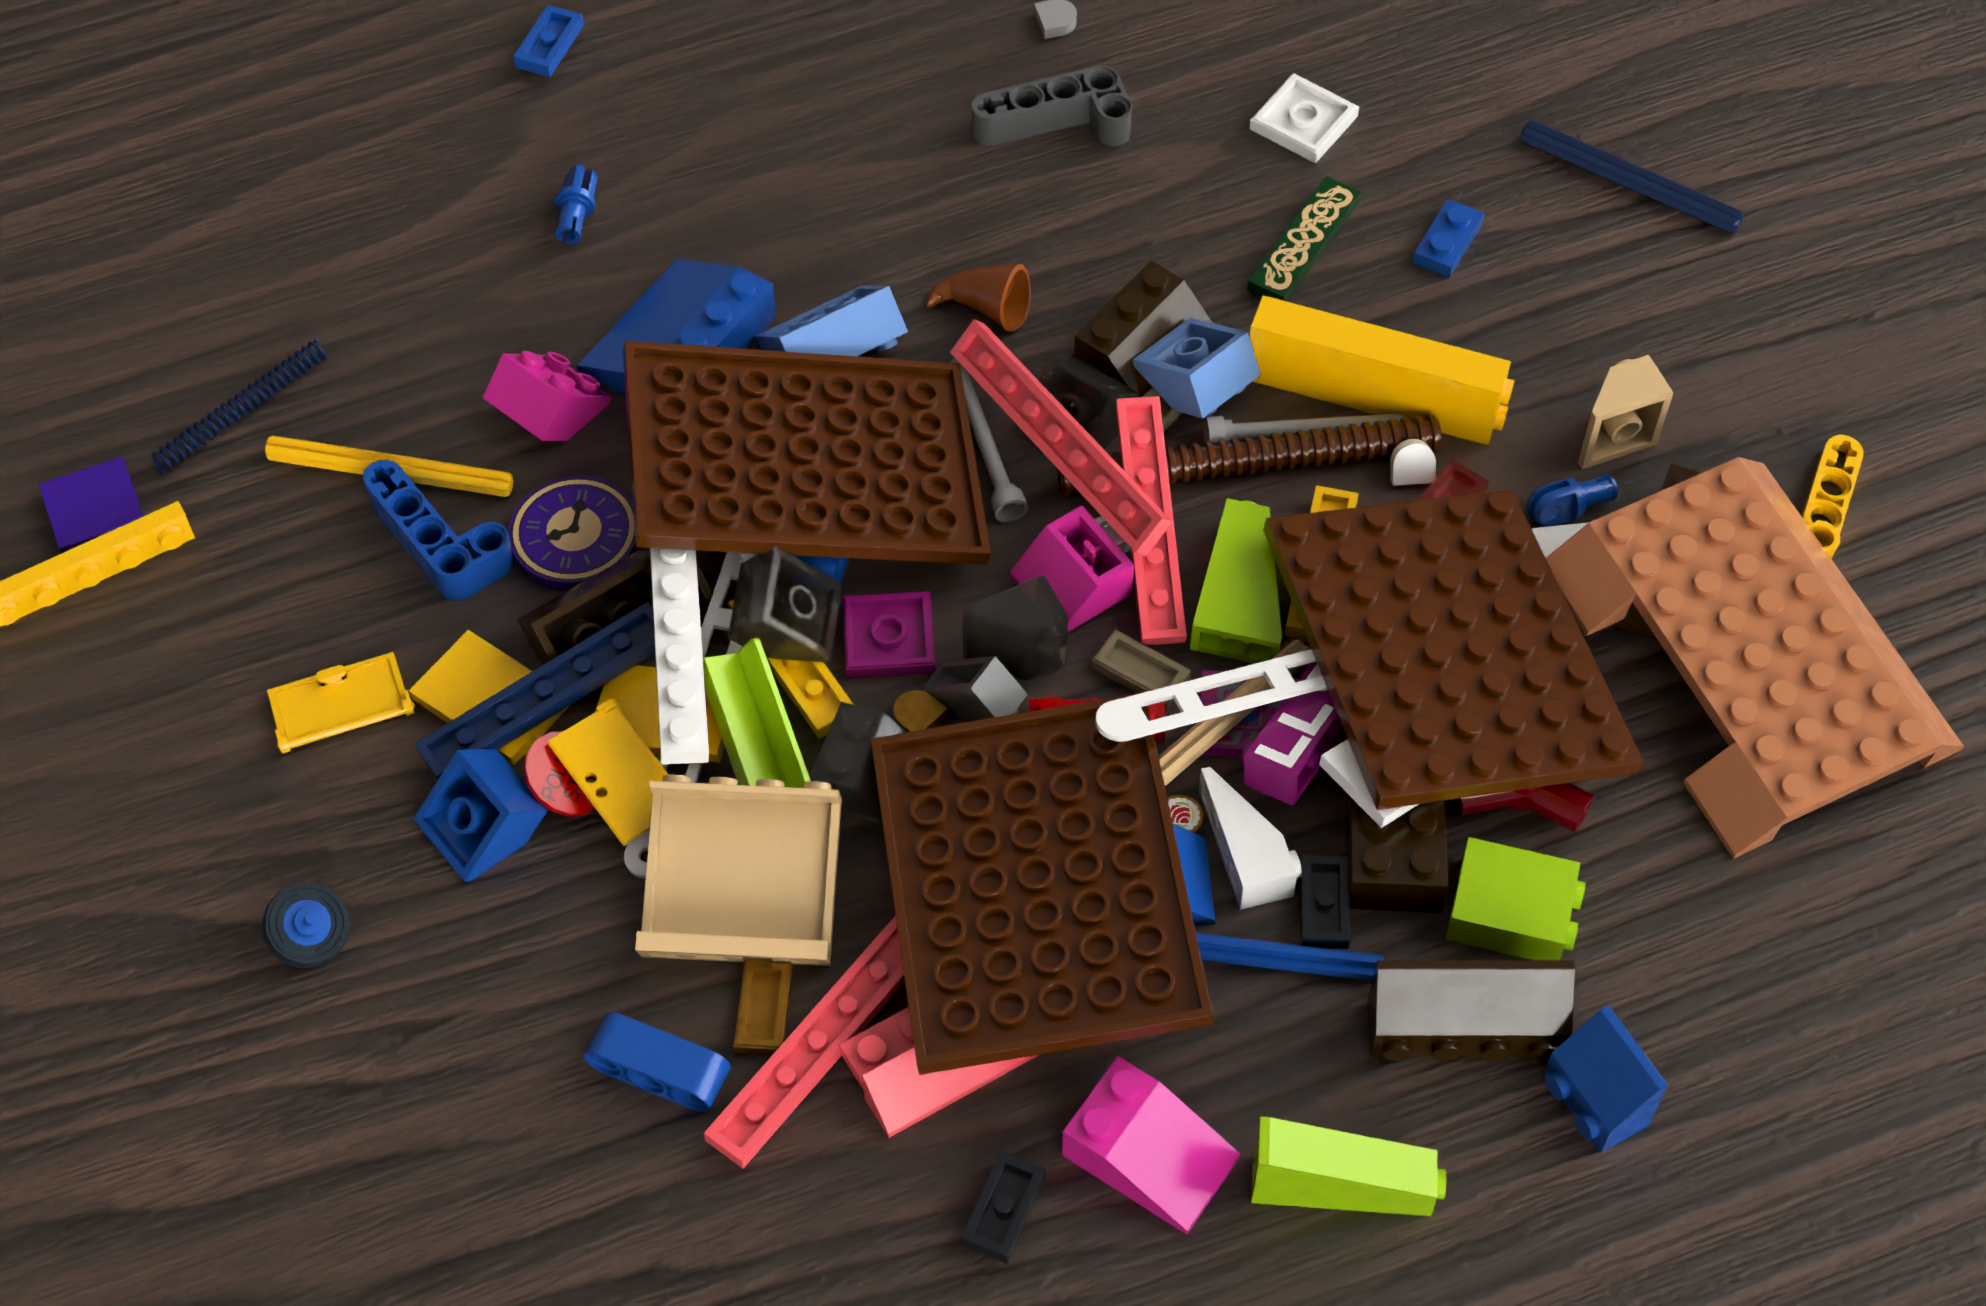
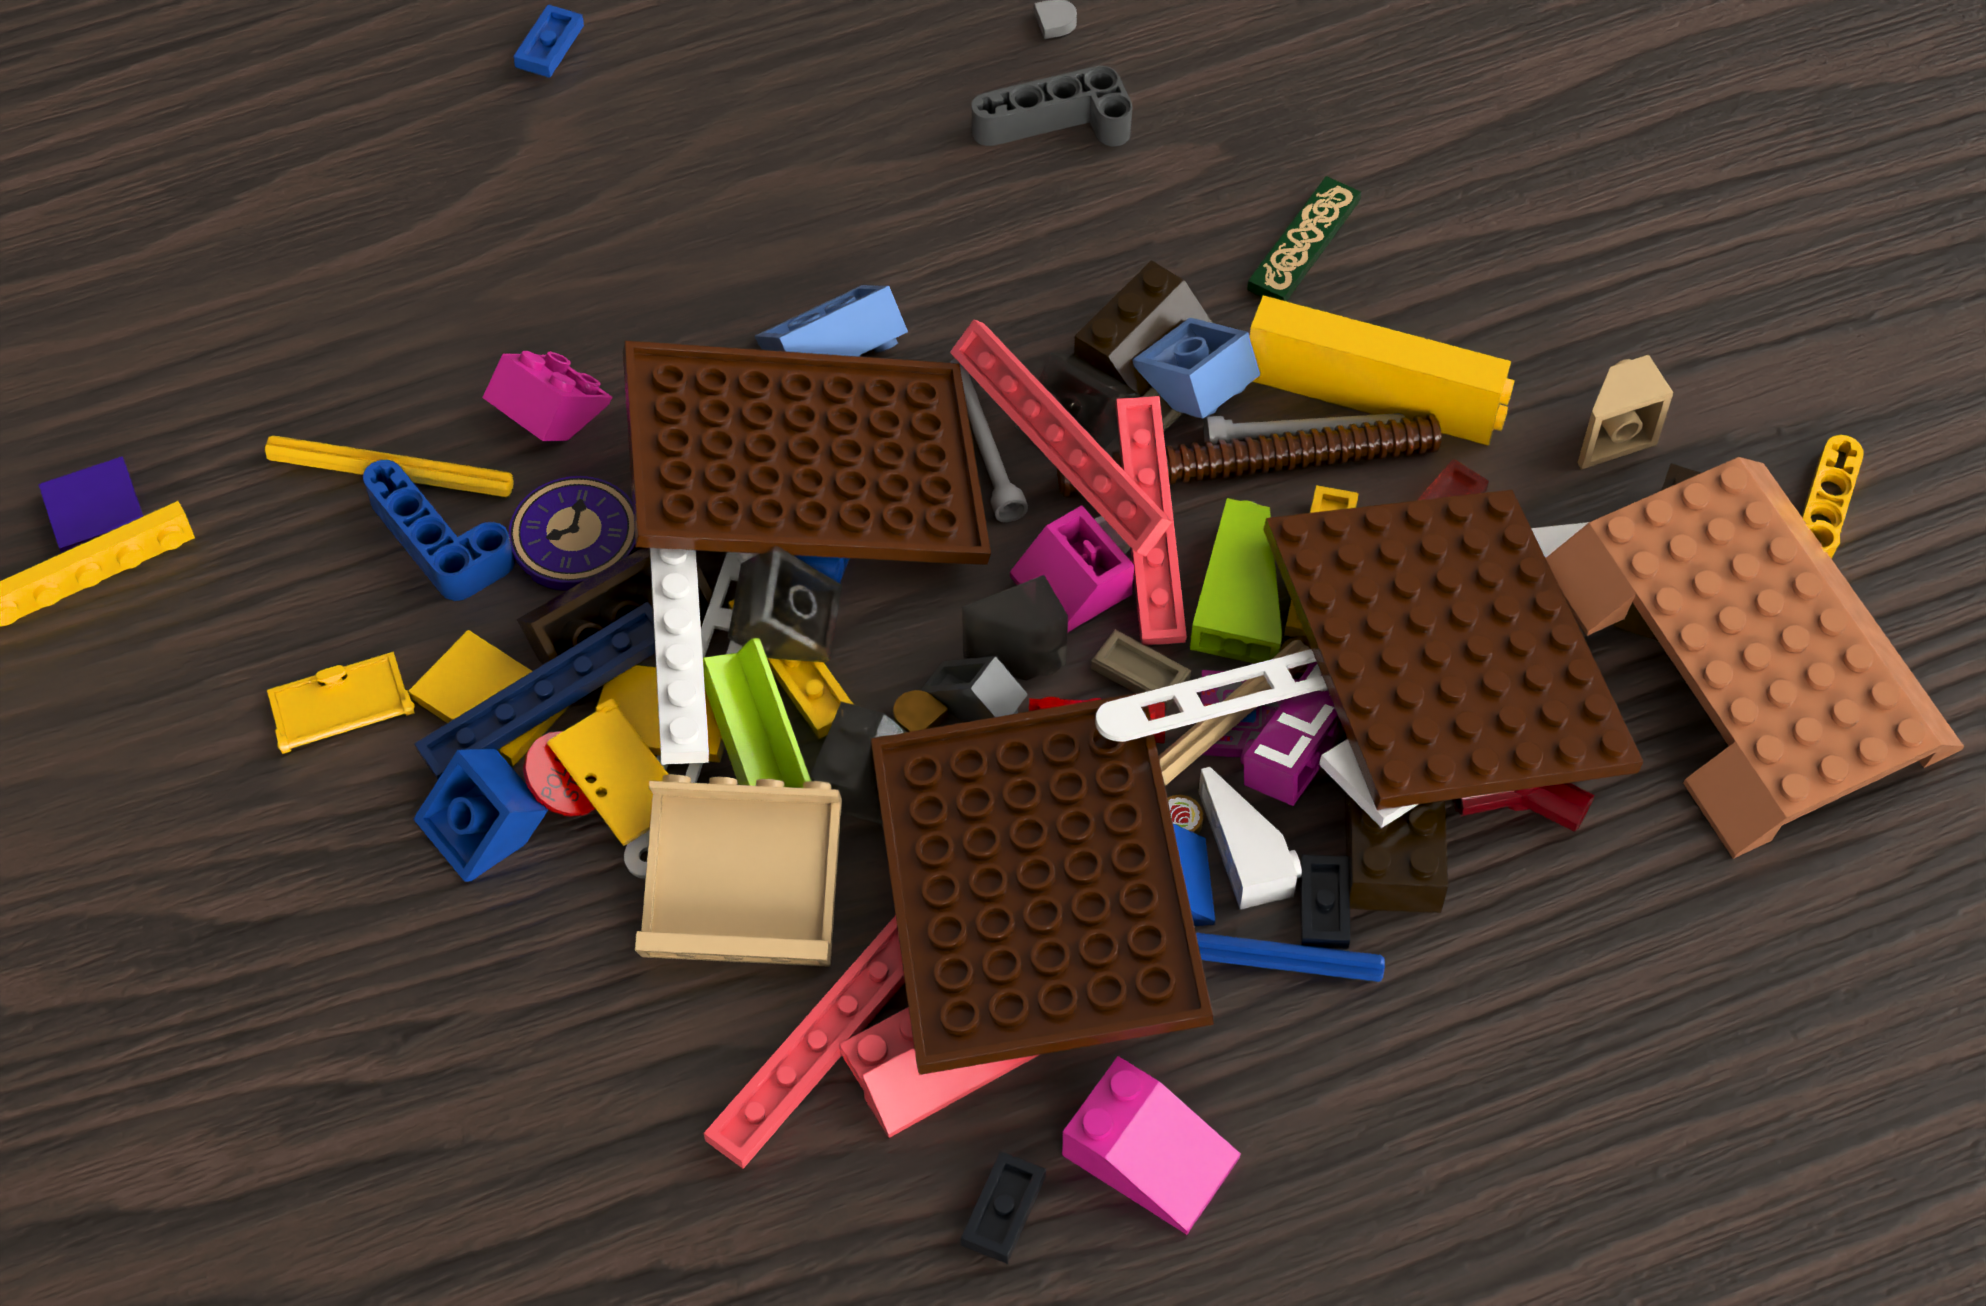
(295, 371): dark blue piece -> none
(305, 925): black wheel -> none
(575, 202): blue arm -> none
(657, 1061): blue beam -> none
(687, 306): blue slope -> none
(763, 1007): pearl gold tile -> none
(888, 634): magenta tile -> none
(994, 291): dark orange hat -> none
(1304, 118): white tile -> none
(1342, 1171): slope -> none
(1412, 463): white tile -> none
(1448, 238): blue plate -> none
(1470, 1008): slope -> none
(1515, 901): lime brick -> none
(1568, 499): blue arm -> none
(1605, 1081): blue slope -> none
(1632, 176): dark blue axle -> none

